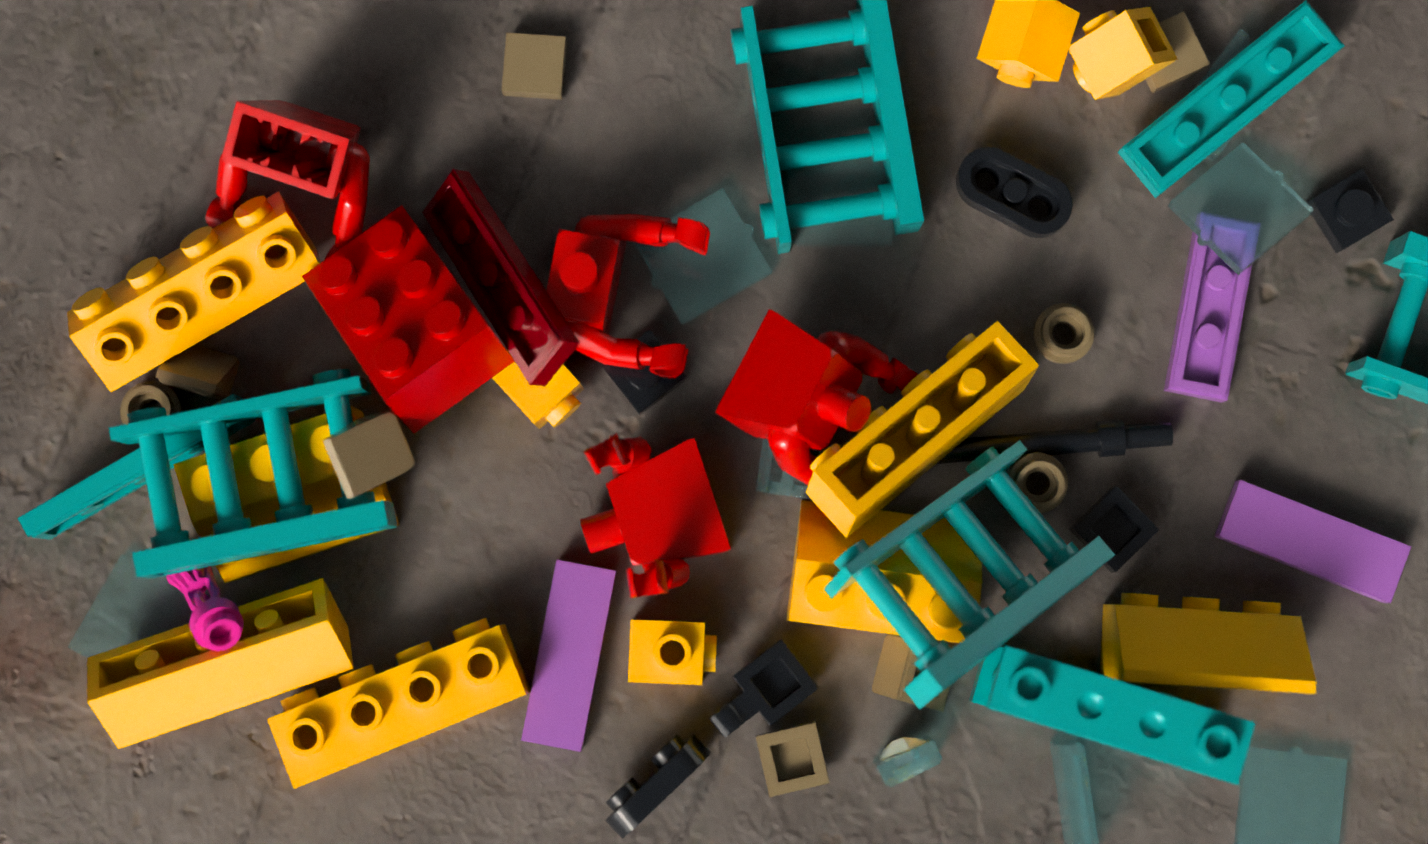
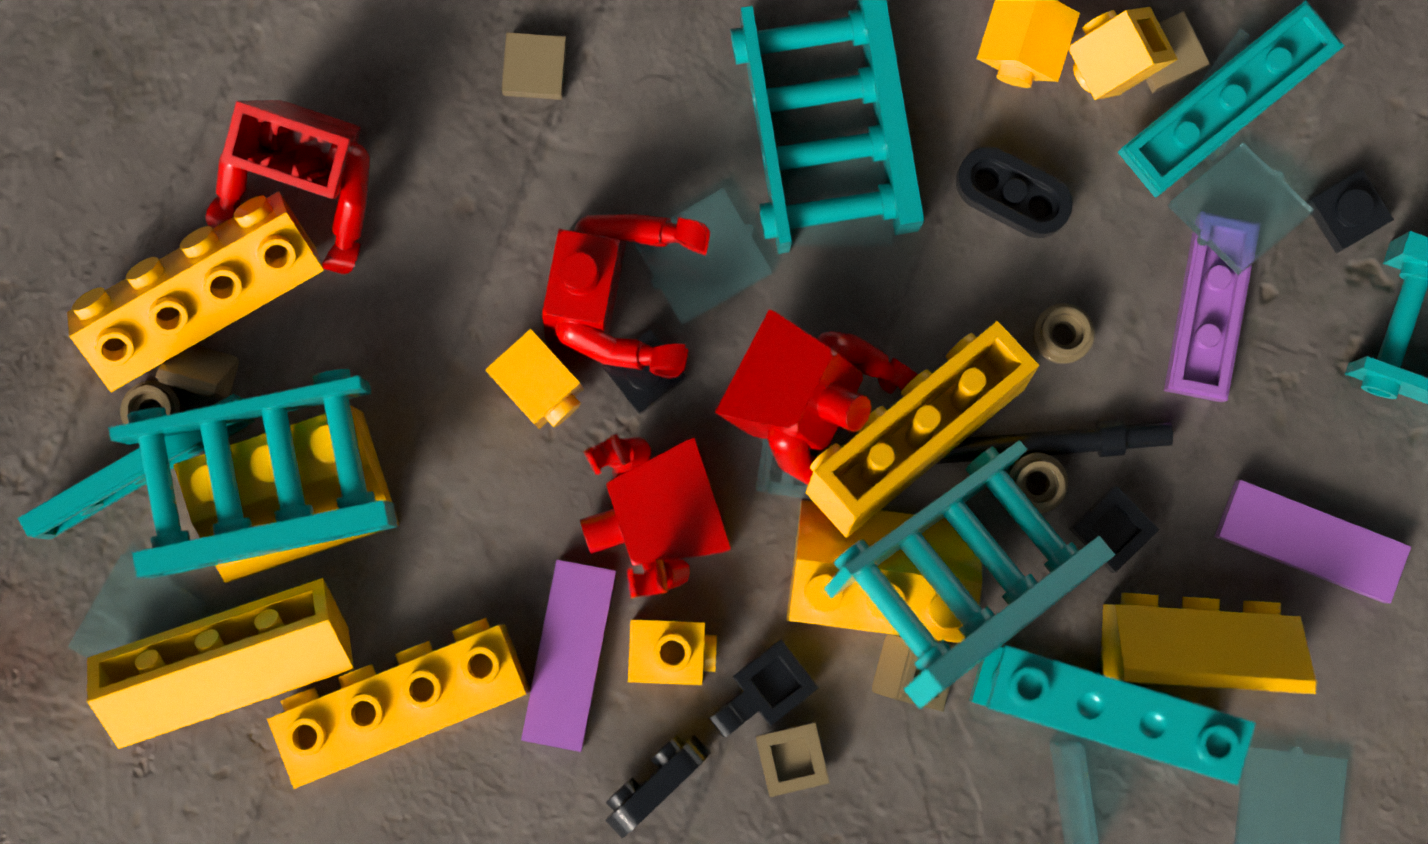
(214, 620): dark pink piece -> none
(369, 452): dark tan slope -> none
(407, 320): red brick -> none
(500, 278): dark red tile -> none
(906, 759): clear light blue tile -> none

